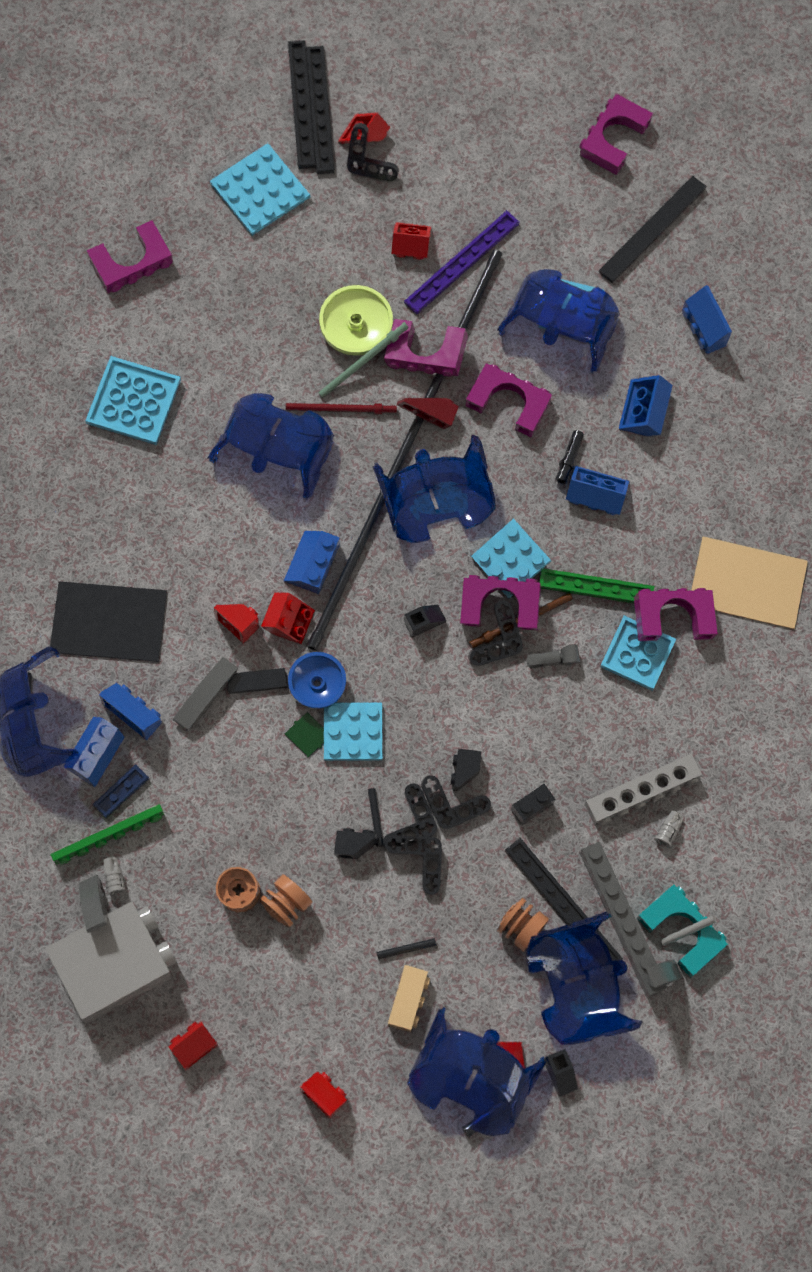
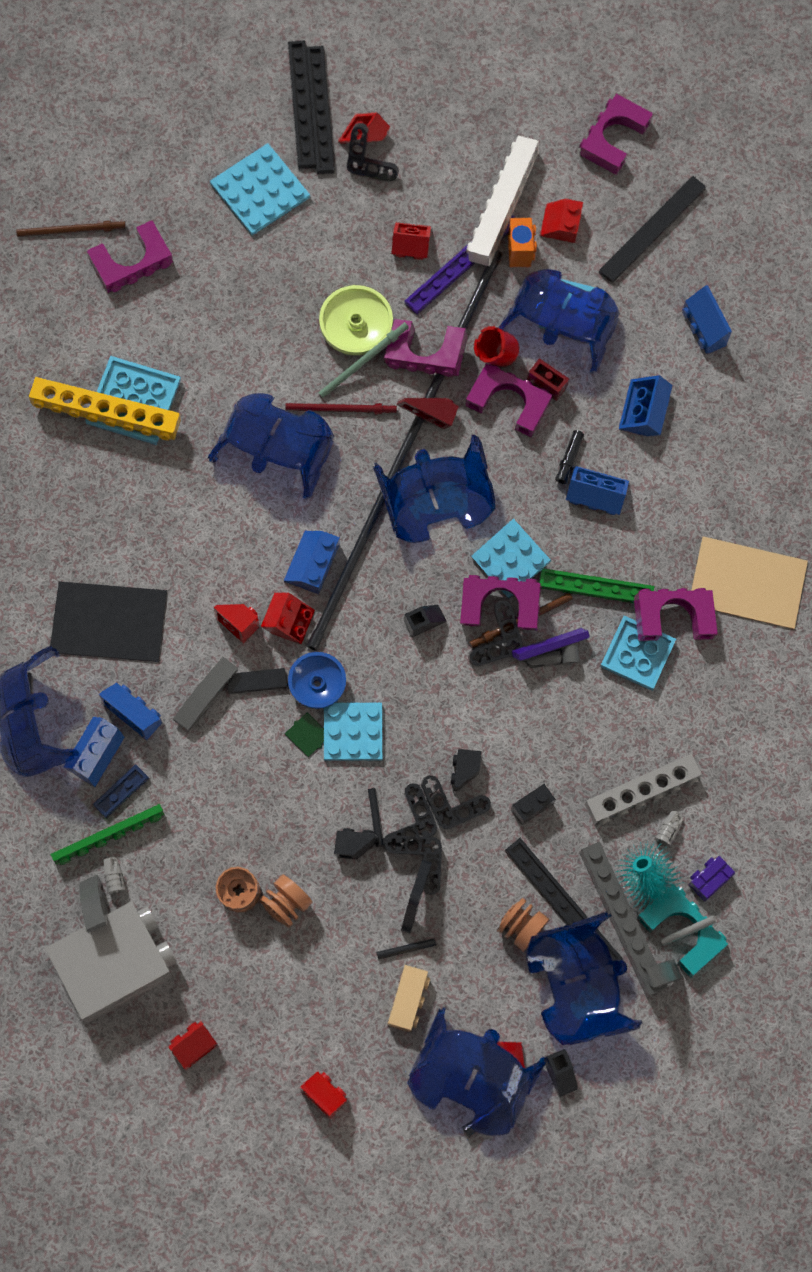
(42, 388): none -> yellow brick
(106, 226): none -> reddish brown bar
(415, 896): none -> black beam
(496, 347): none -> red cylinder
(503, 200): none -> white brick
(521, 242): none -> orange brick
(546, 377): none -> dark red brick
(550, 644): none -> dark purple tile
(562, 220): none -> red slope
(649, 877): none -> teal piece
(711, 878): none -> dark purple brick

